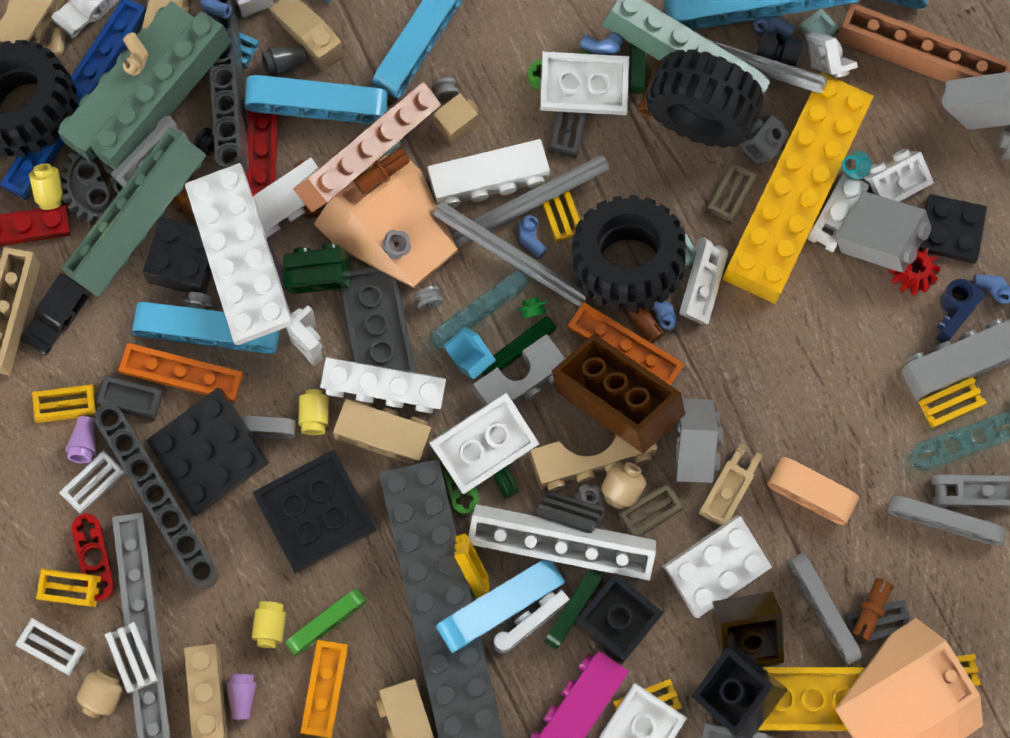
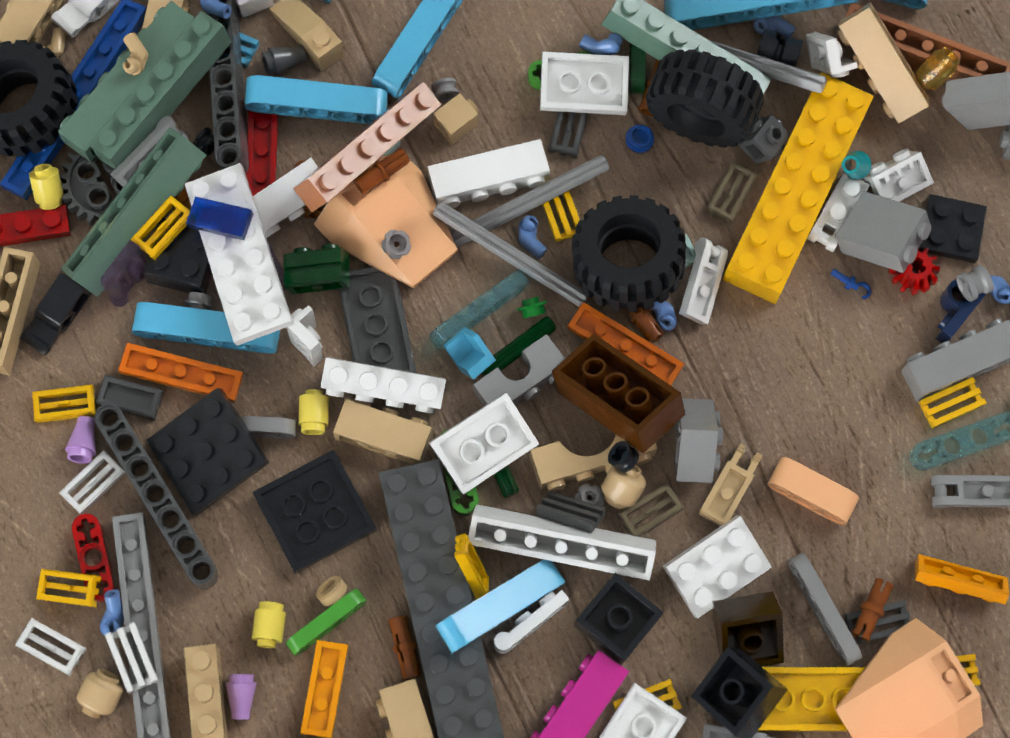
(113, 616): none -> medium blue arm
(124, 273): none -> clear purple plate
(154, 220): none -> yellow tile
(219, 218): none -> clear blue tile
(331, 590): none -> tan tile
(404, 648): none -> dark orange pin
(428, 298): light grey bush -> none
(573, 608): dark green beam -> none
(623, 456): none -> black bush
(639, 138): none -> blue plate
(820, 23): light aqua tile -> none
(850, 282): none -> blue hand
(884, 63): none -> tan brick
(937, 69): none -> clear yellow brick
(947, 520): light grey beam -> none
(961, 579): none -> light orange plate
(975, 283): none -> light grey wheel

